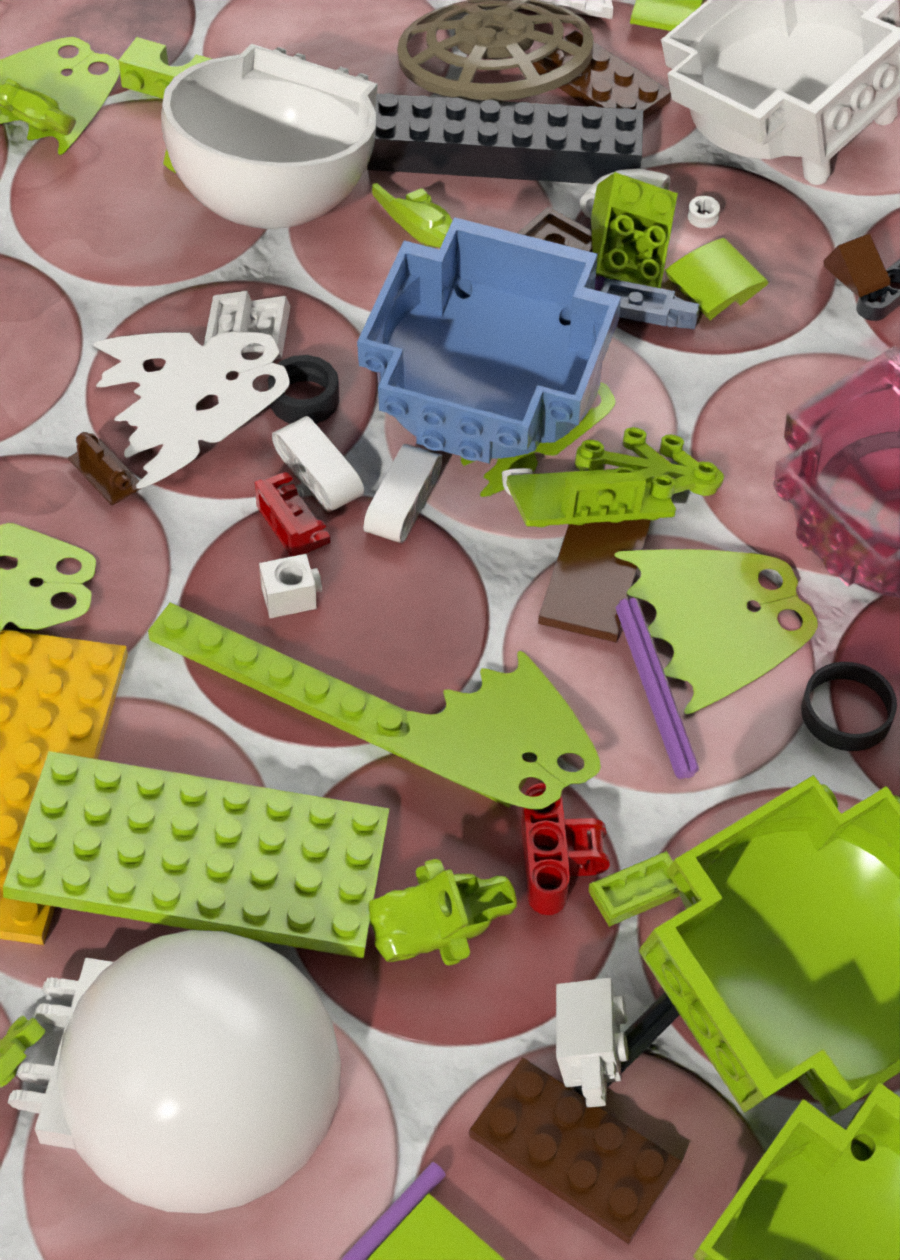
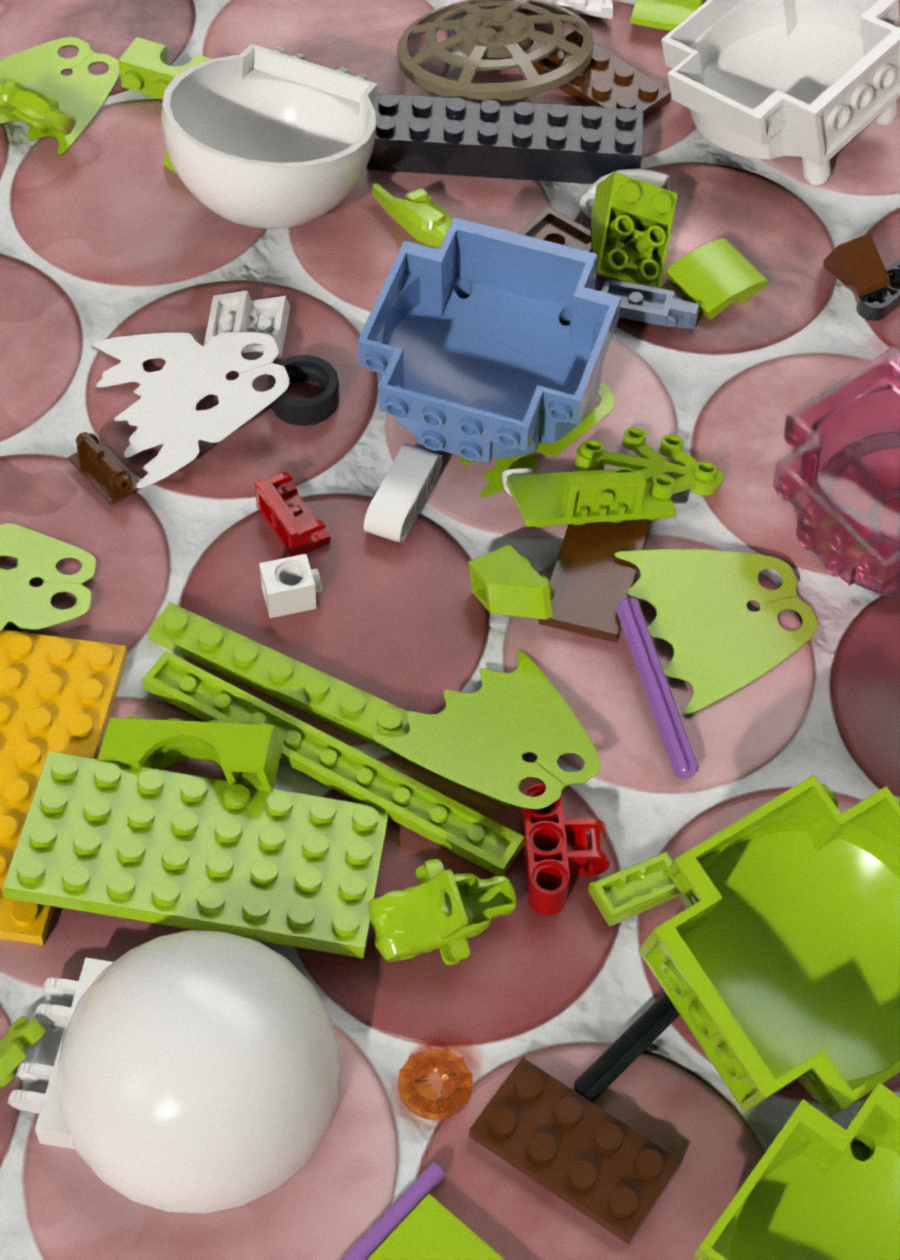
(244, 752): none -> lime arch
(318, 464): white beam -> none
(341, 766): none -> lime plate
(421, 1098): none -> clear orange gear
(510, 585): none -> lime slope
(590, 1036): white hinge -> none
(701, 204): white bush -> none
(858, 673): black tyre -> none

